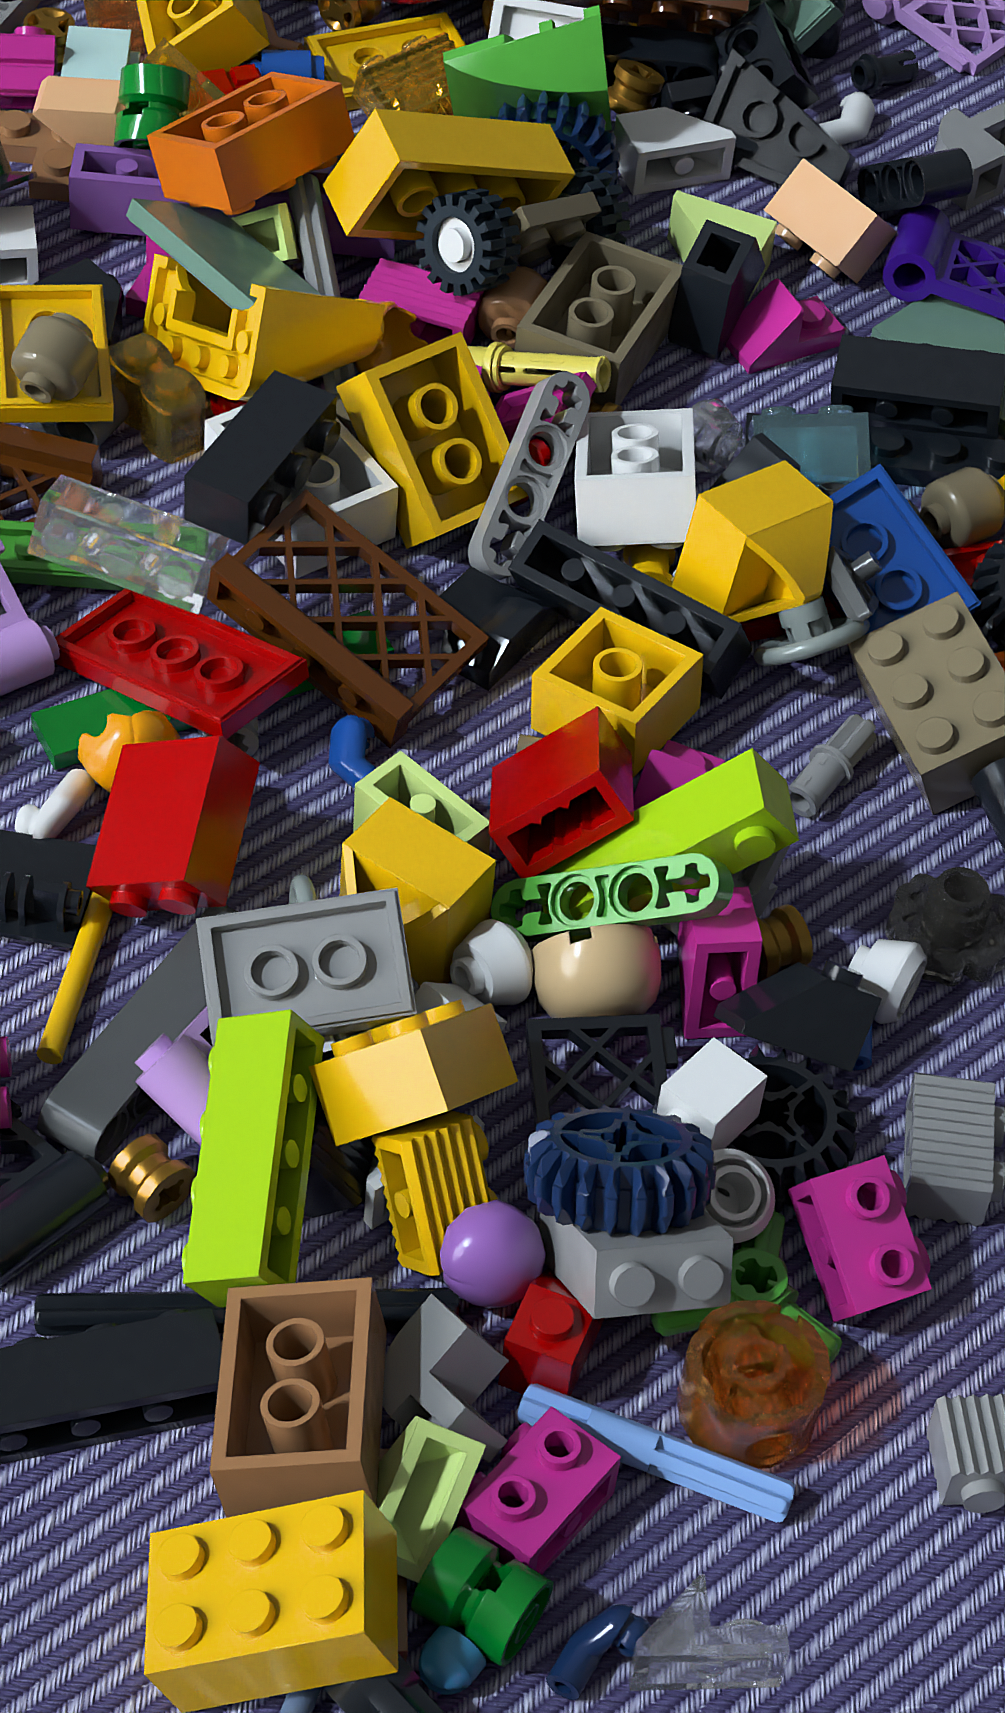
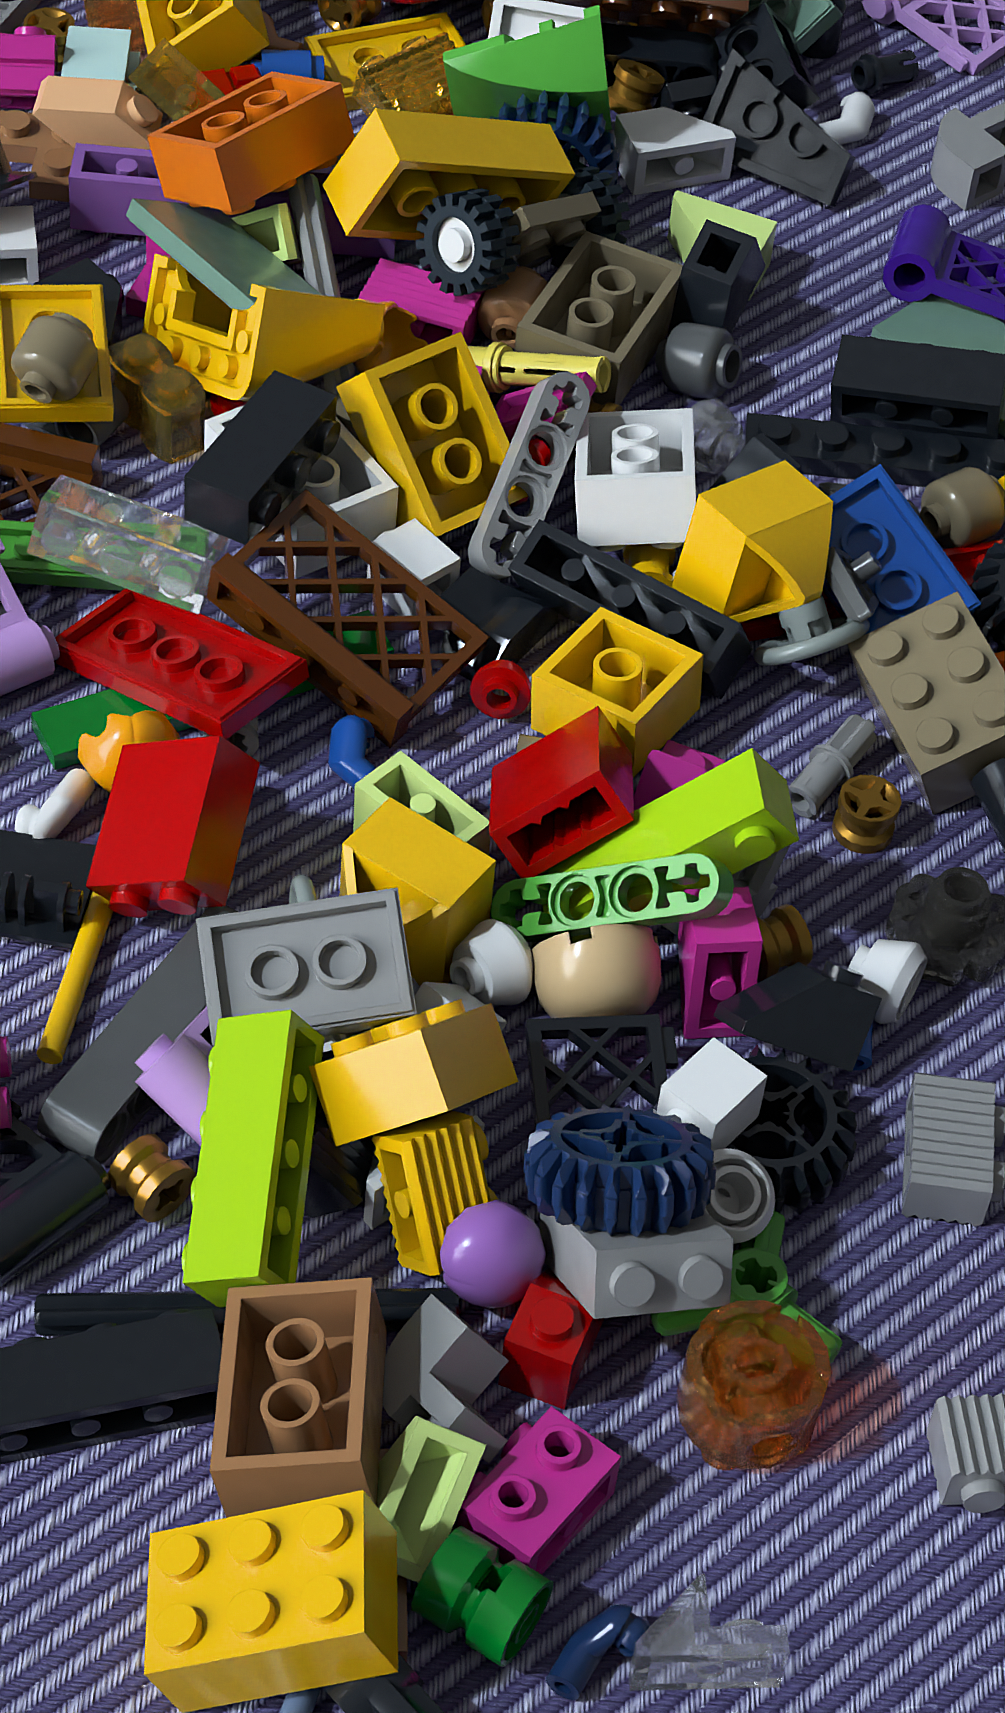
(152, 100): green wheel -> none
(421, 556): none -> white brick
(449, 1661): dark azure hinge -> none
(504, 676): none -> red plate
(668, 1455): light blue axle -> none
(699, 360): none -> dark grey head
(782, 329): dark pink slope -> none
(826, 444): clear light blue brick -> none
(829, 221): light nougat brick -> none
(861, 1238): dark pink brick -> none
(866, 814): none -> pearl gold wheel
(915, 180): black beam -> none

